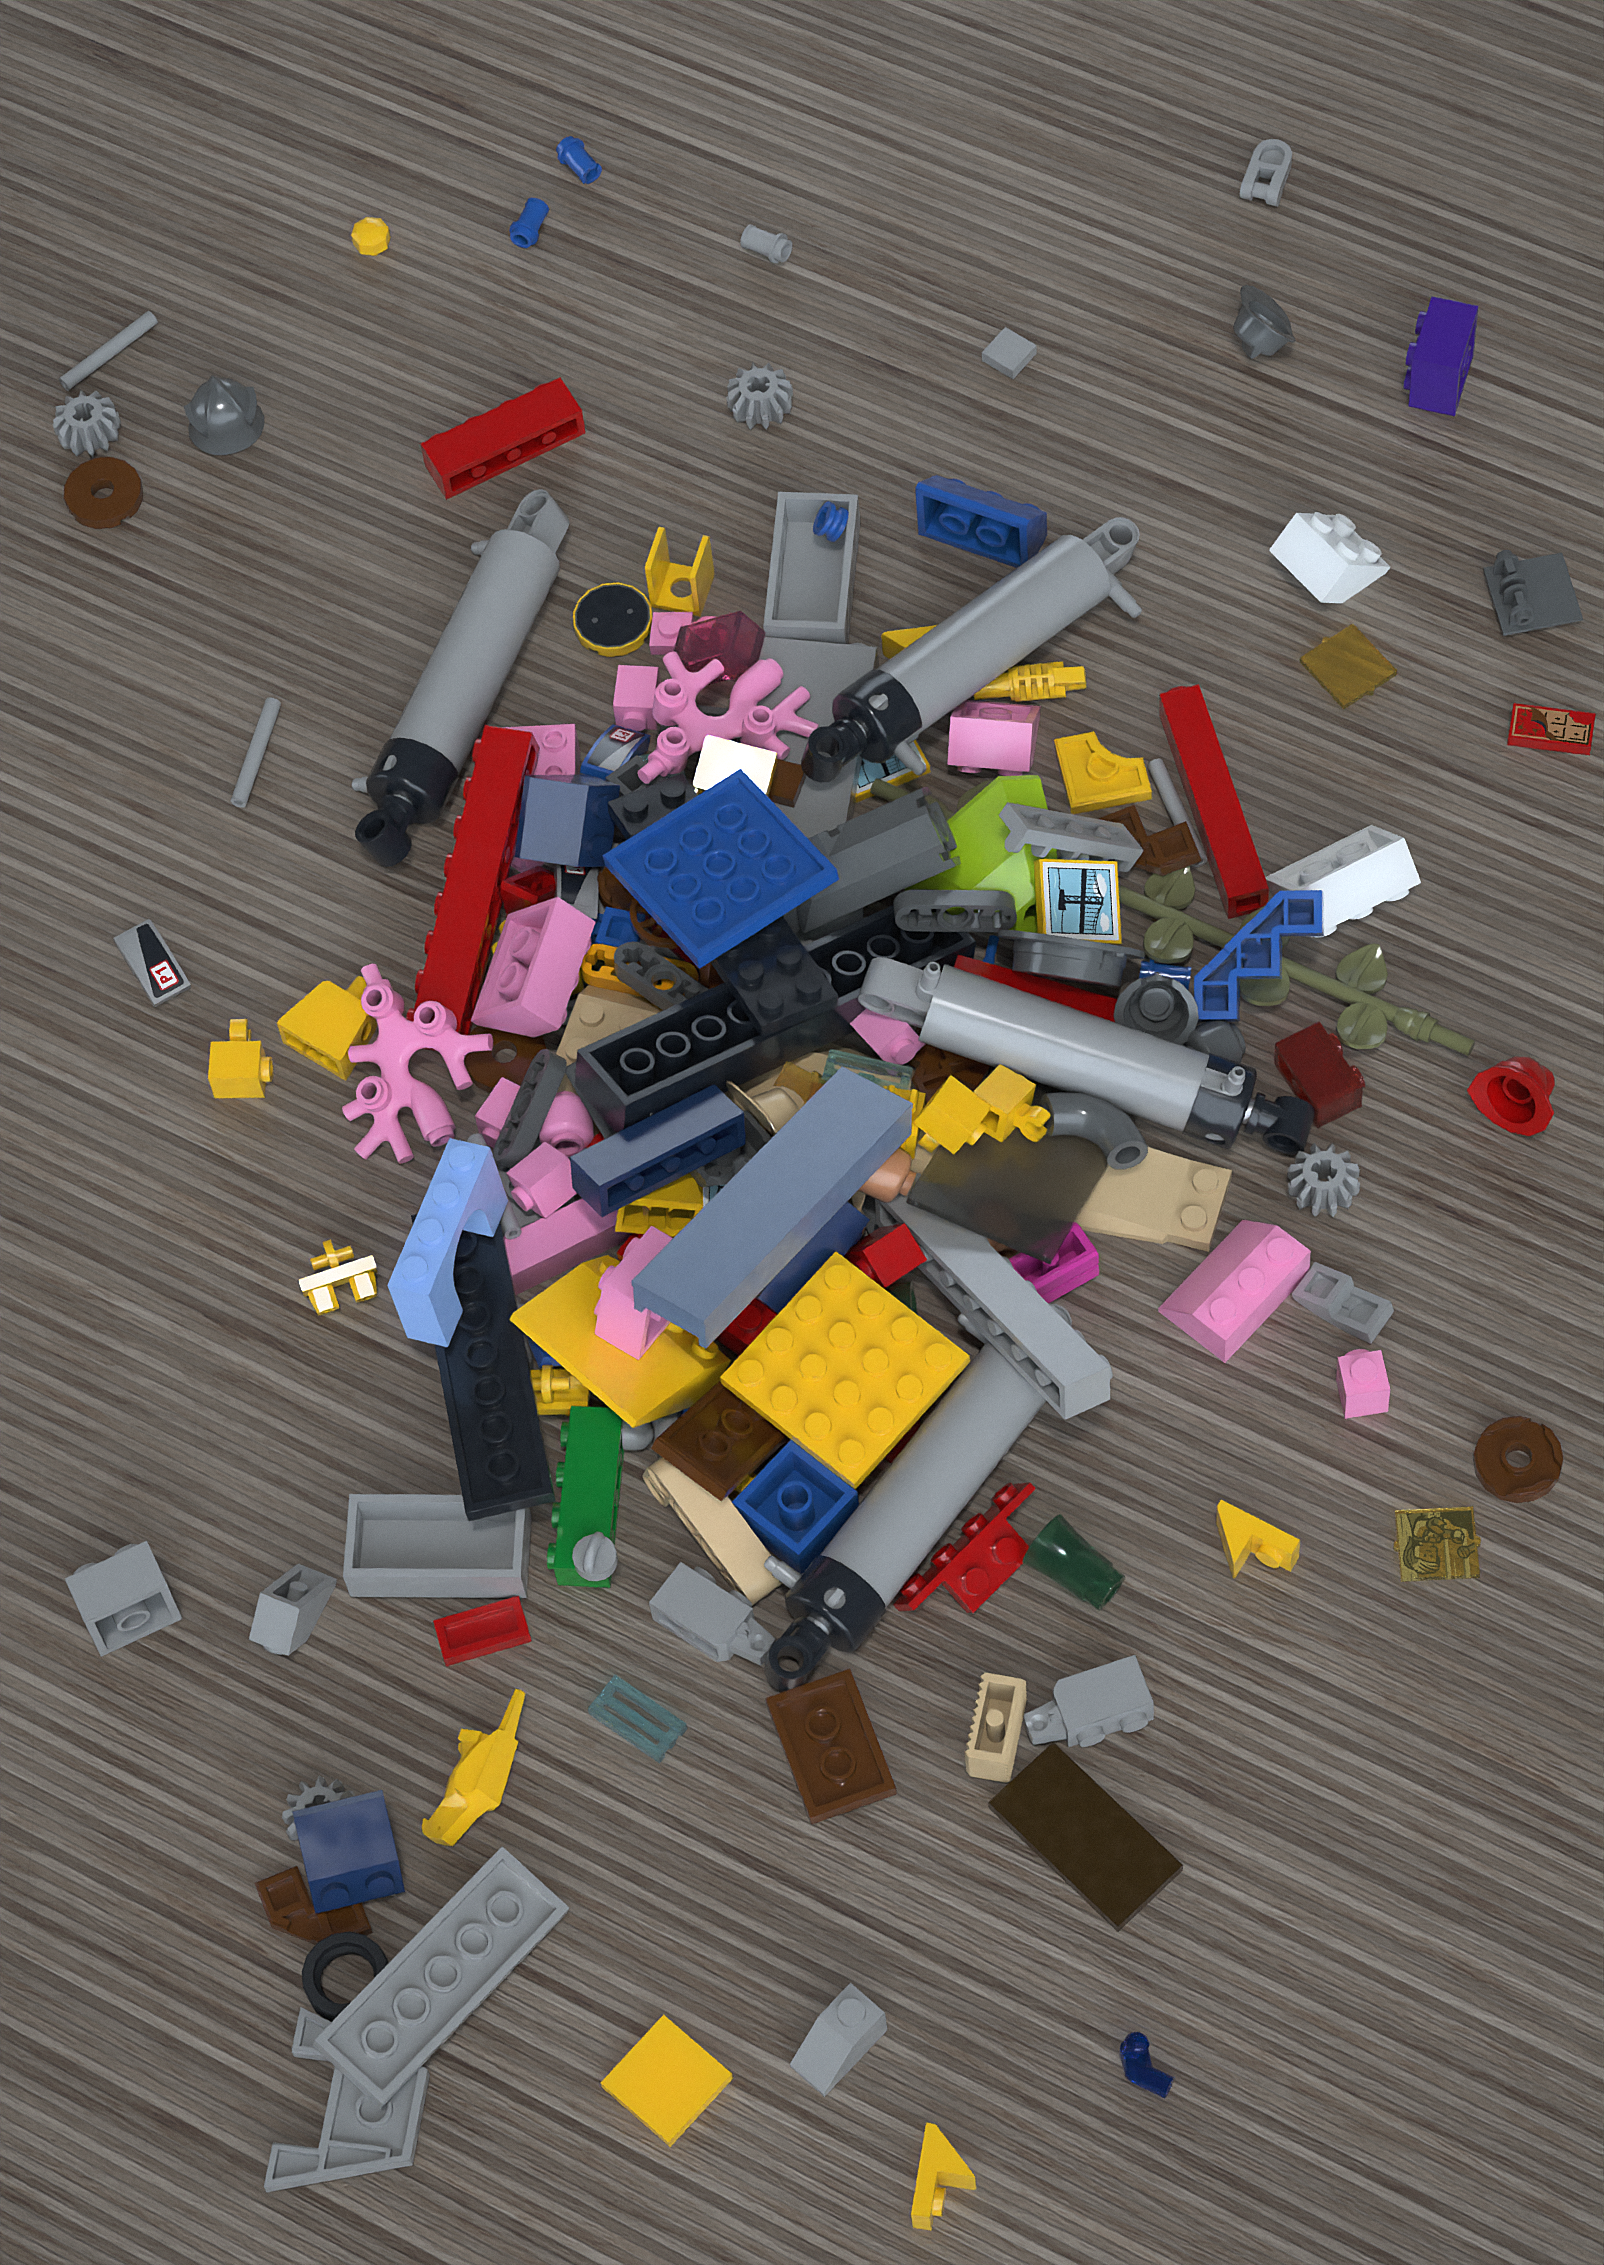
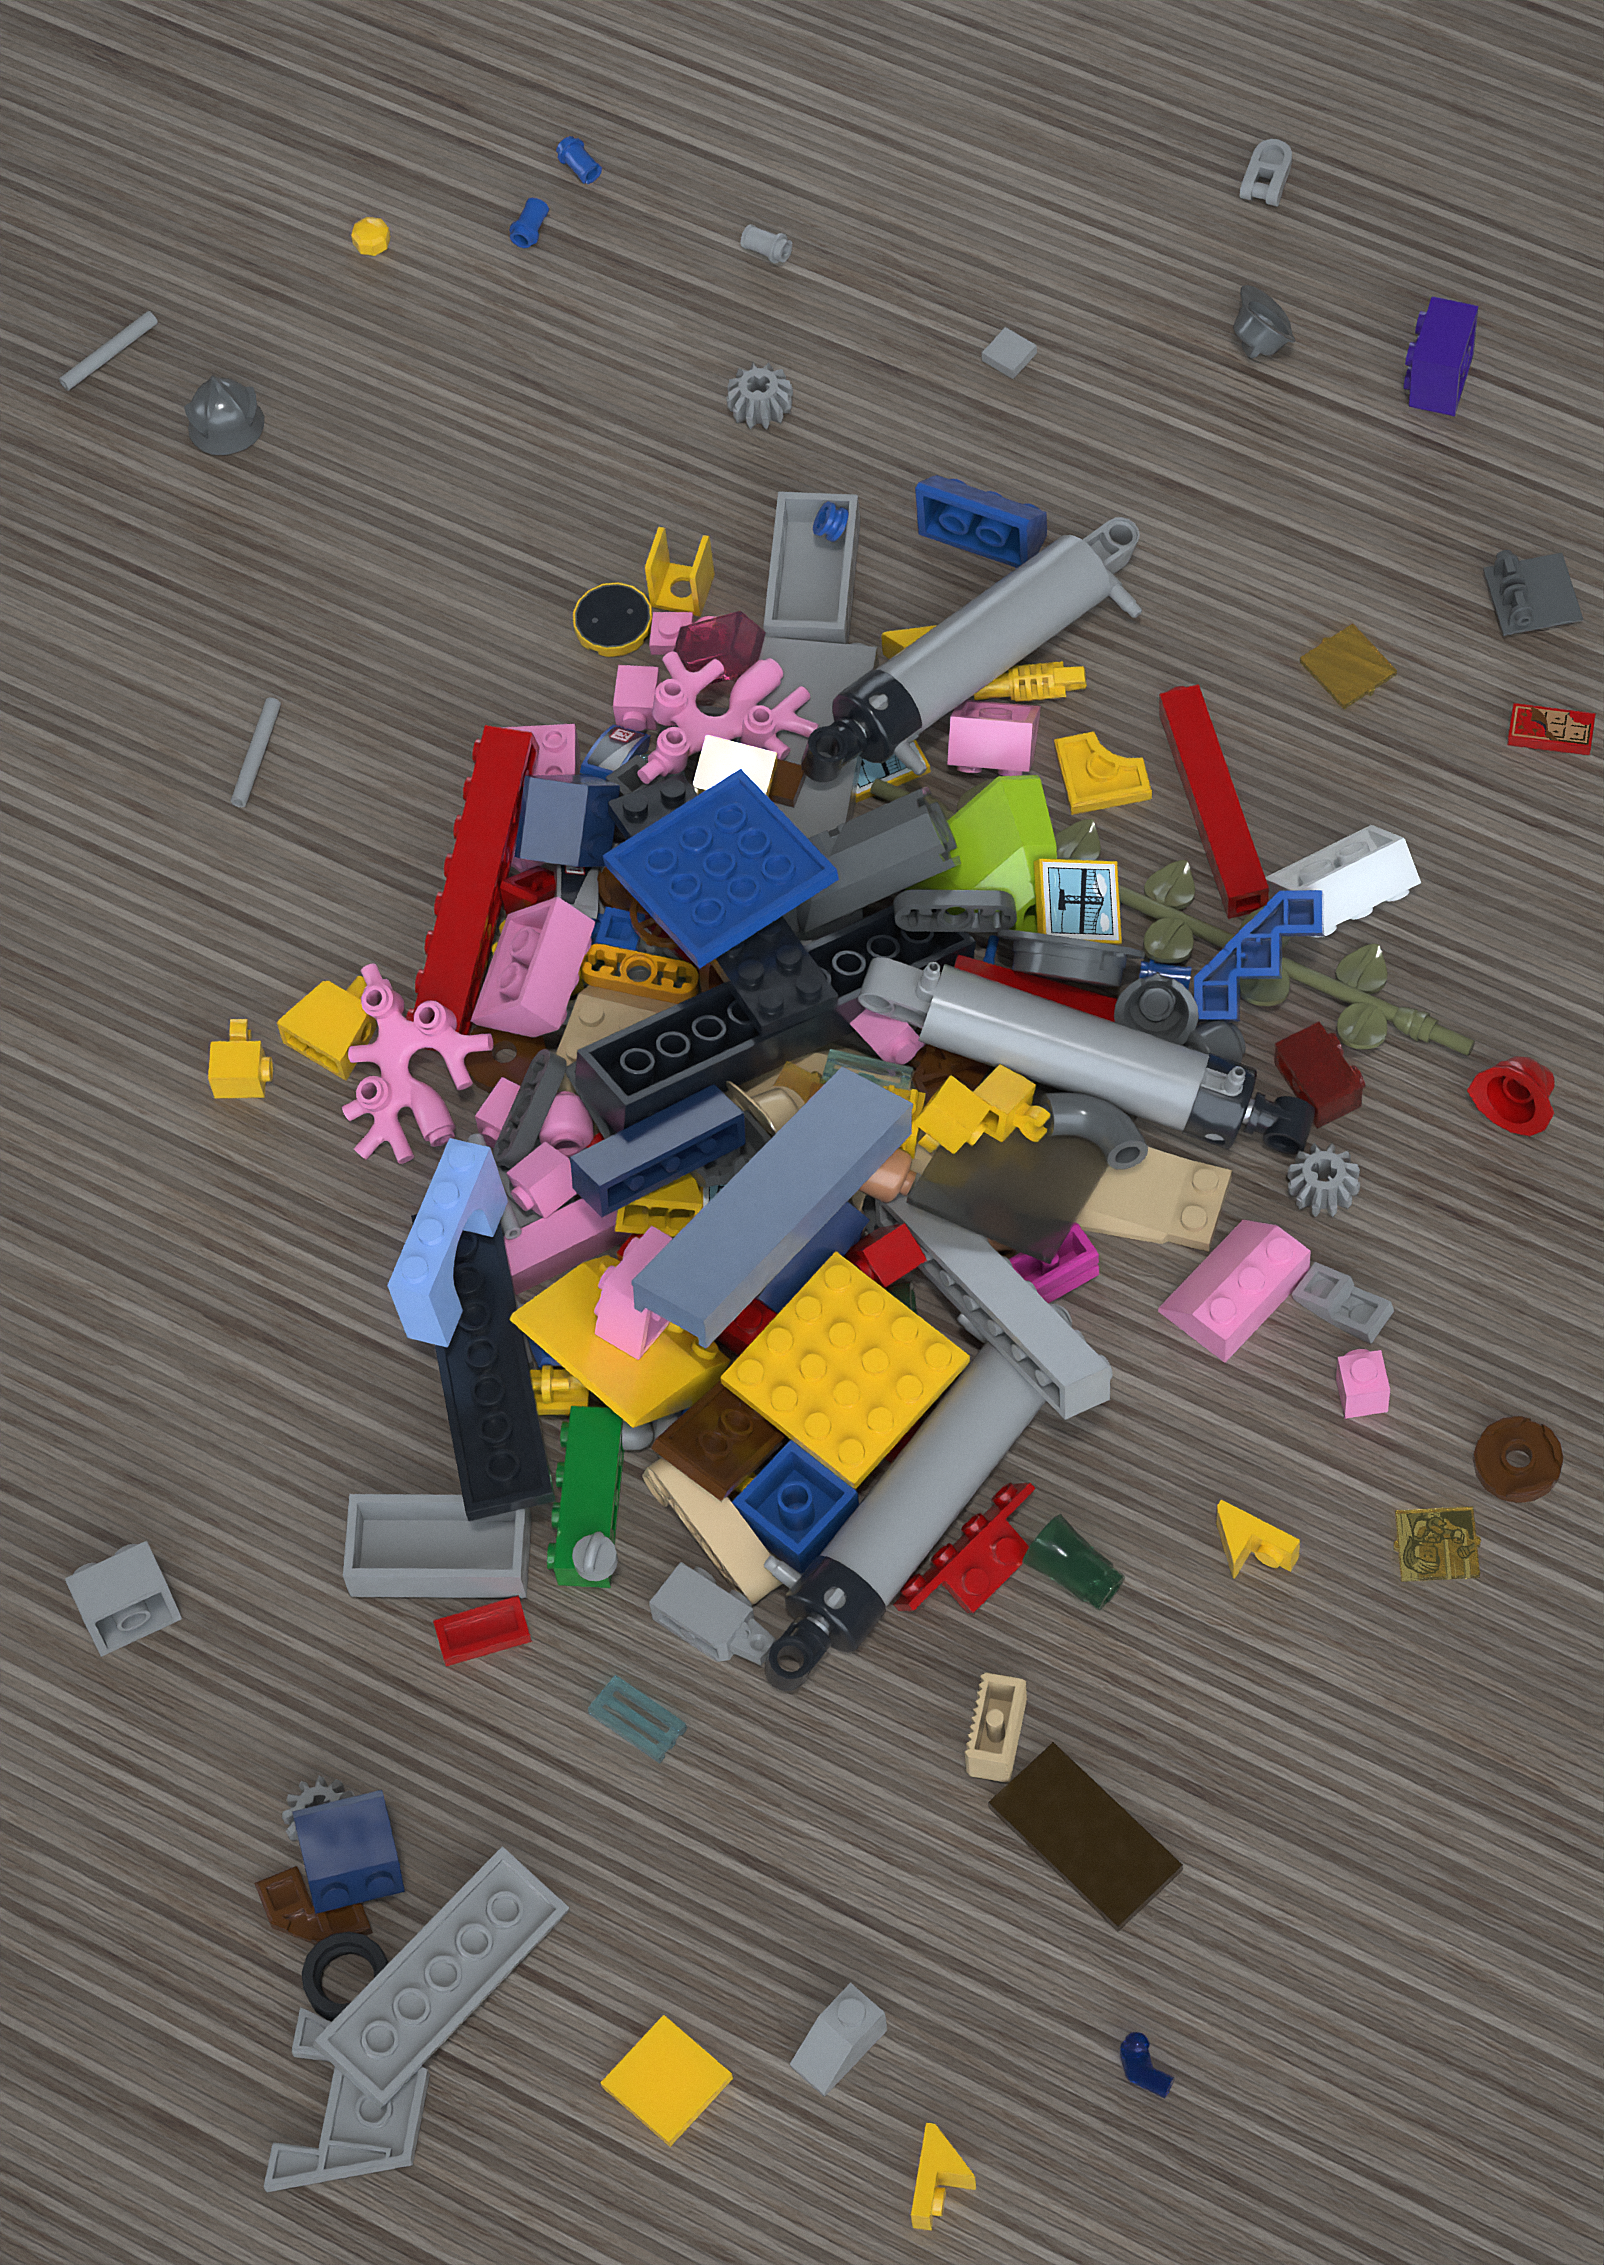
(86, 423): light grey gear -> none
(97, 475): reddish brown tile -> none
(152, 962): slope -> none
(290, 1609): light grey slope -> none
(357, 1273): hips -> none
(462, 678): light grey piece -> none
(477, 1778): yellow animal -> none
(503, 438): red brick -> none
(655, 968): dark grey beam -> none
(830, 1746): reddish brown plate -> none
(1070, 834): light grey hinge -> none
(1093, 1705): light grey hinge -> none
(1163, 850): reddish brown tile -> none
(1172, 801): light grey piece -> none
(1328, 556): white slope -> none

